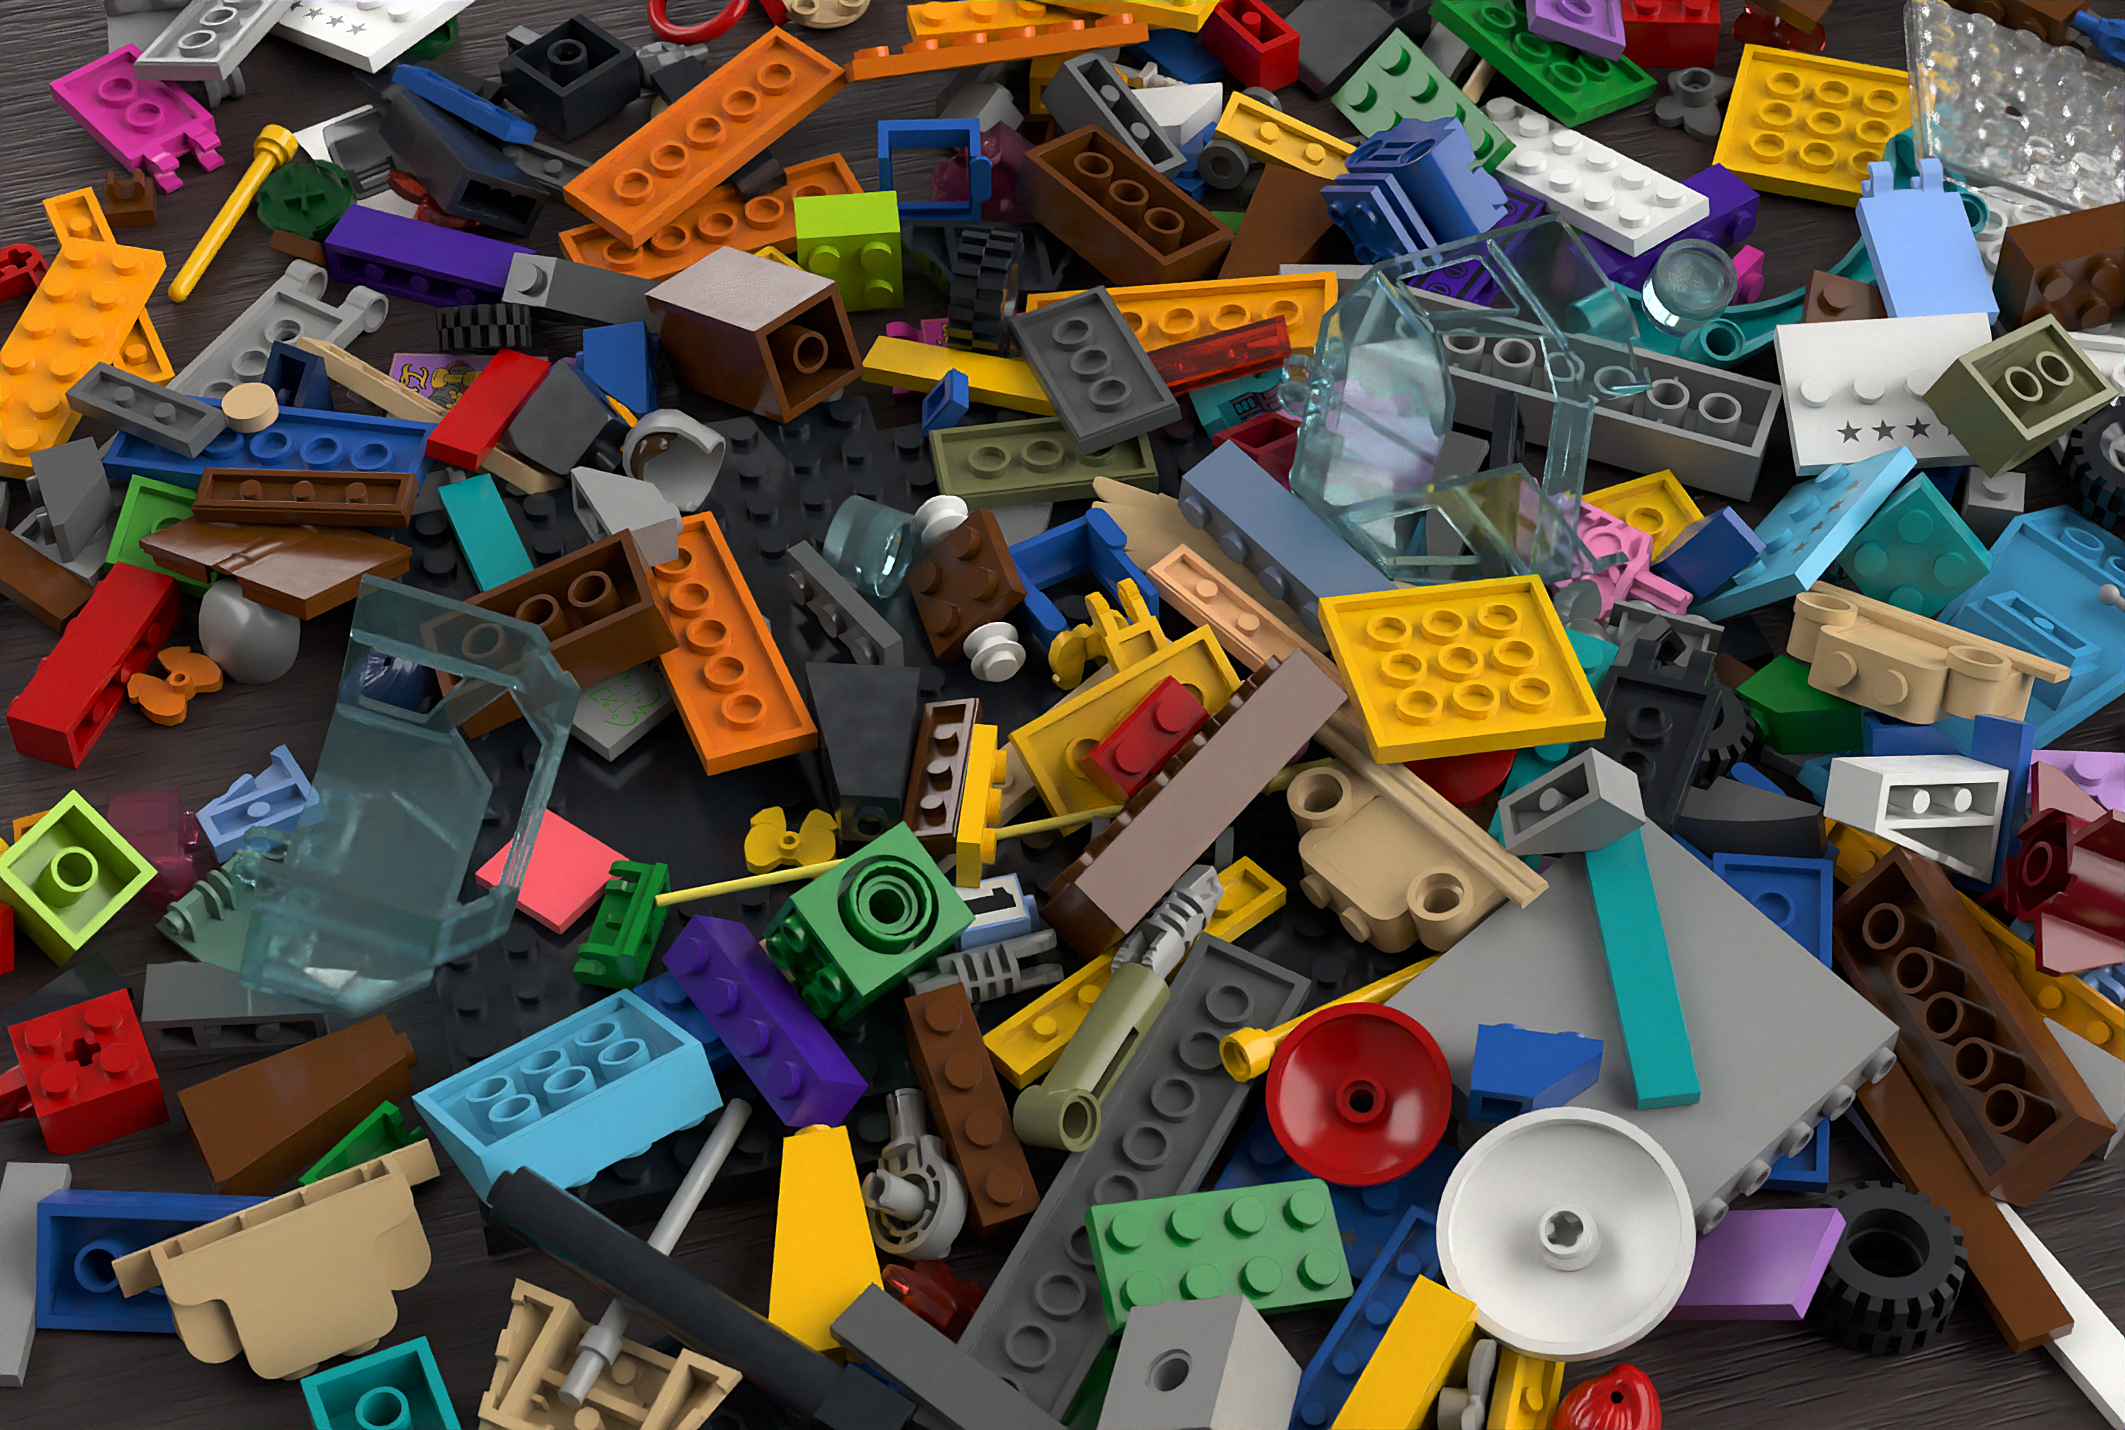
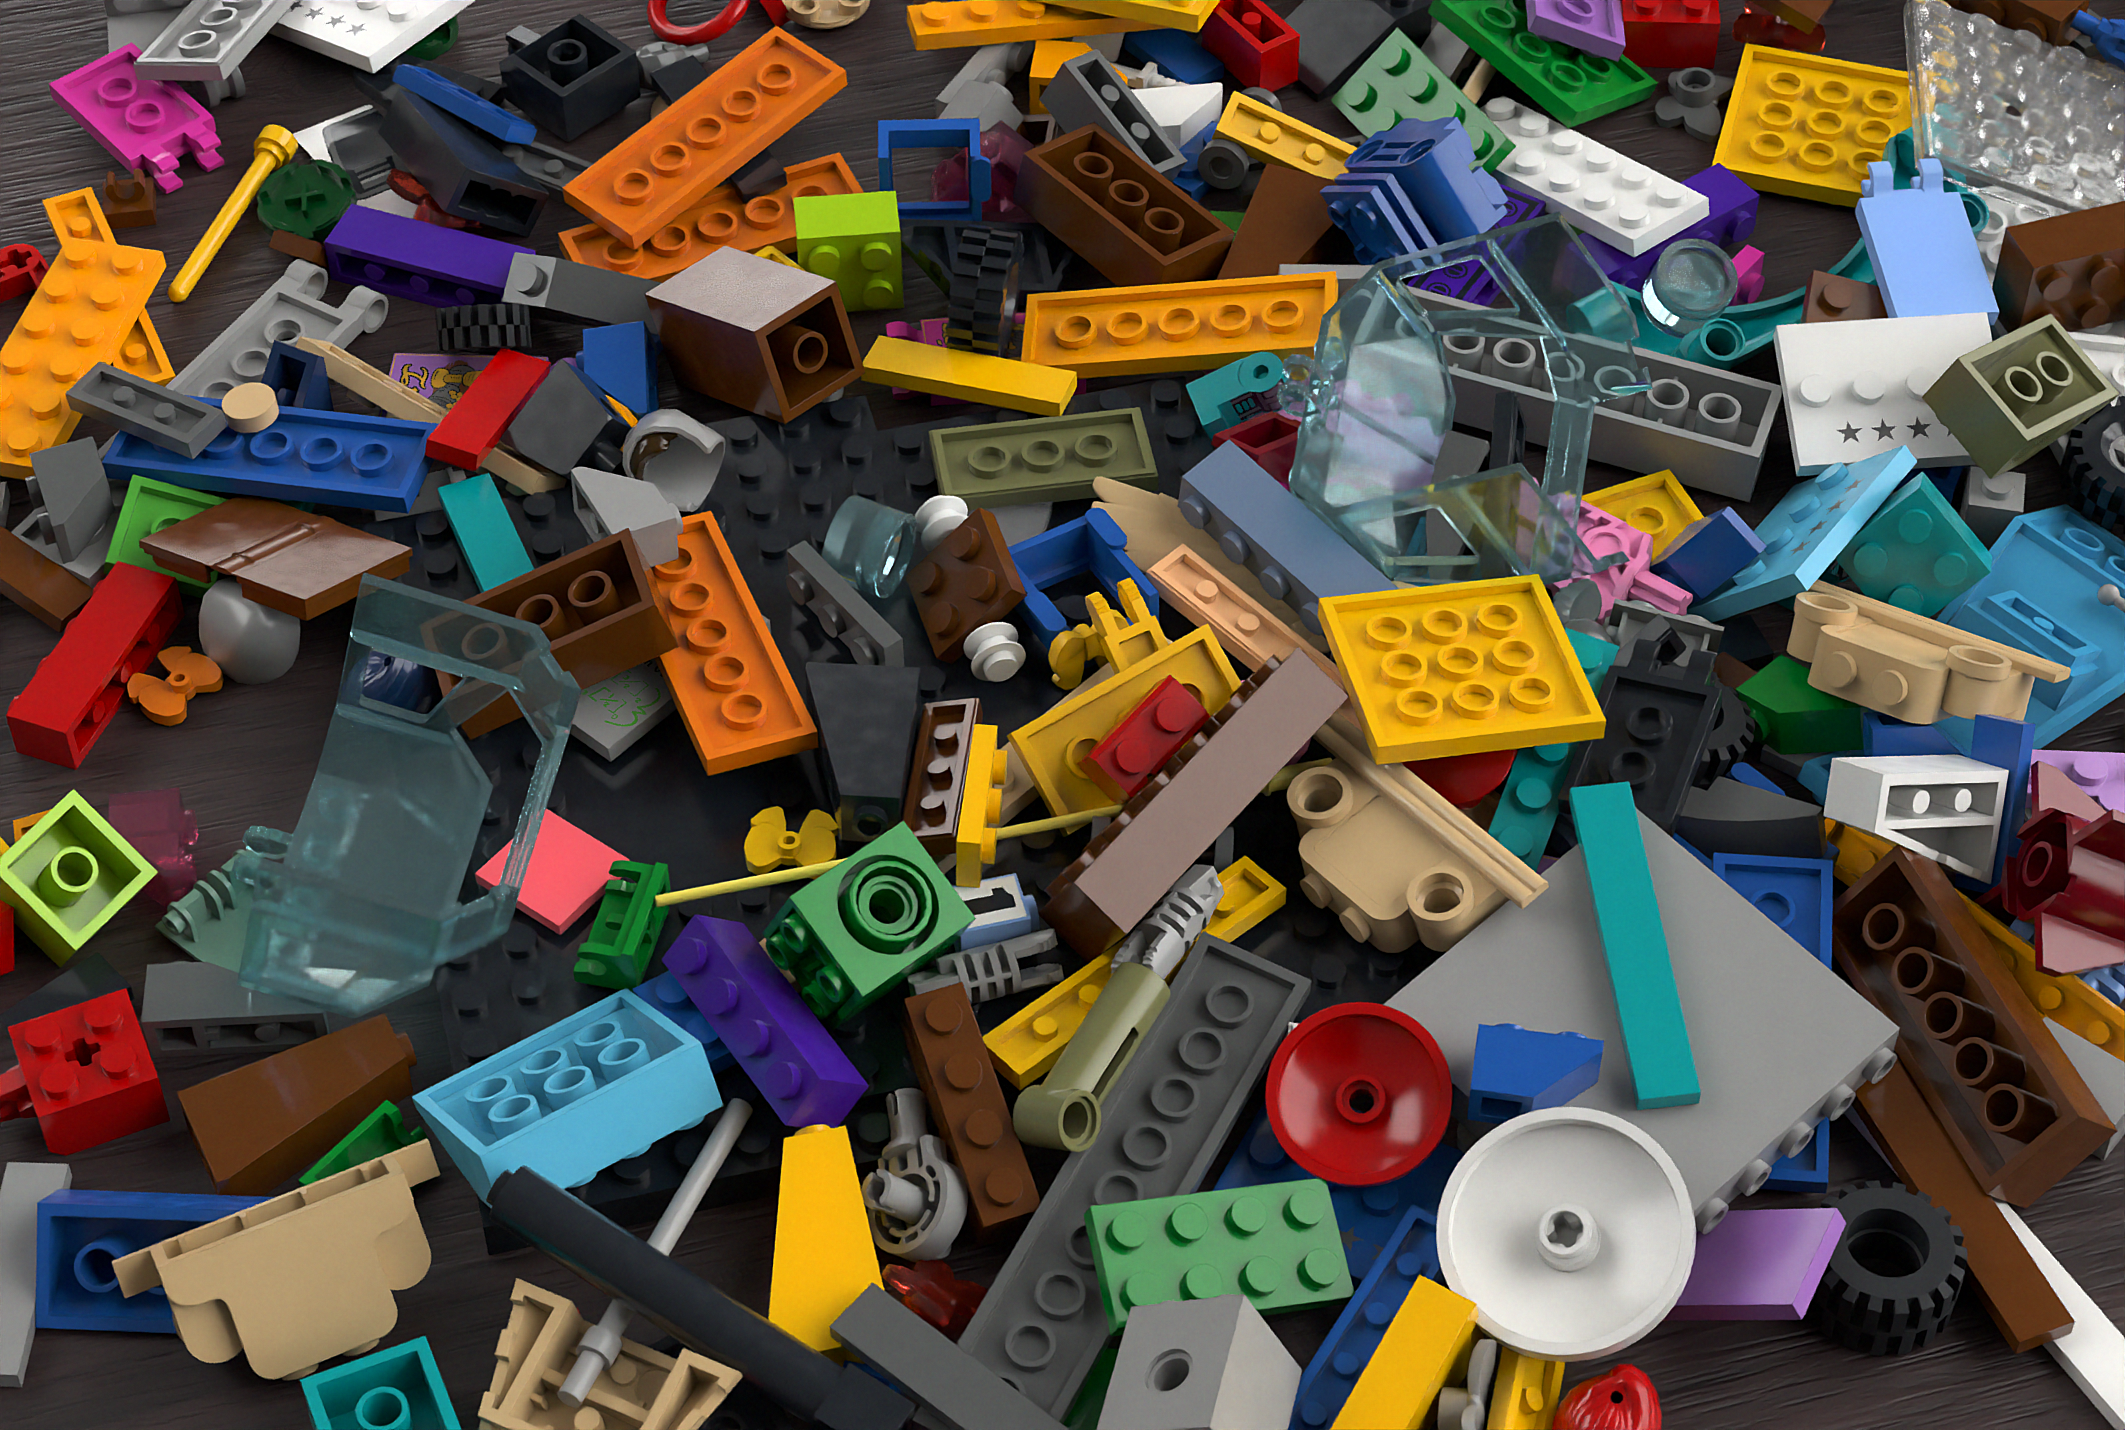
(269, 800): medium blue wing -> none
(305, 497): reddish brown tile -> none
(945, 402): blue tile -> none
(1013, 46): orange plate -> none
(1093, 370): dark grey tile -> none
(1223, 355): clear red tile -> none
(1251, 1051): yellow piece -> none
(1573, 807): light grey slope -> none

